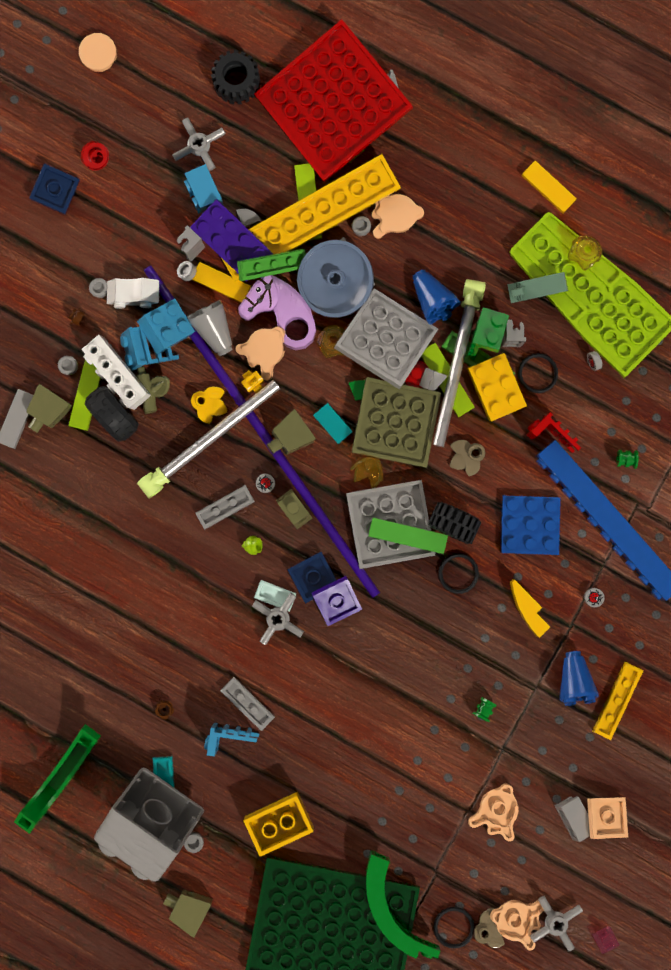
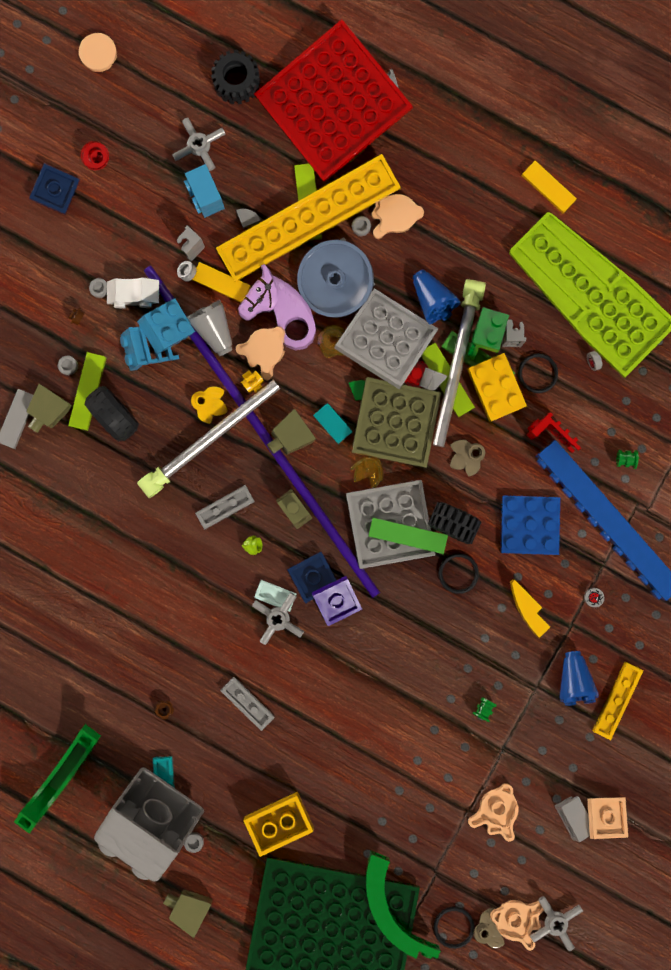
(116, 373): white brick -> none
(156, 387): olive plant -> none
(216, 732): dark azure plate -> none
(228, 235): dark purple plate -> none
(265, 483): tile -> none
(270, 264): bright green tile -> none
(537, 287): sand green hinge -> none
(578, 254): clear yellow piece -> none
(605, 939): clear pink tile -> none

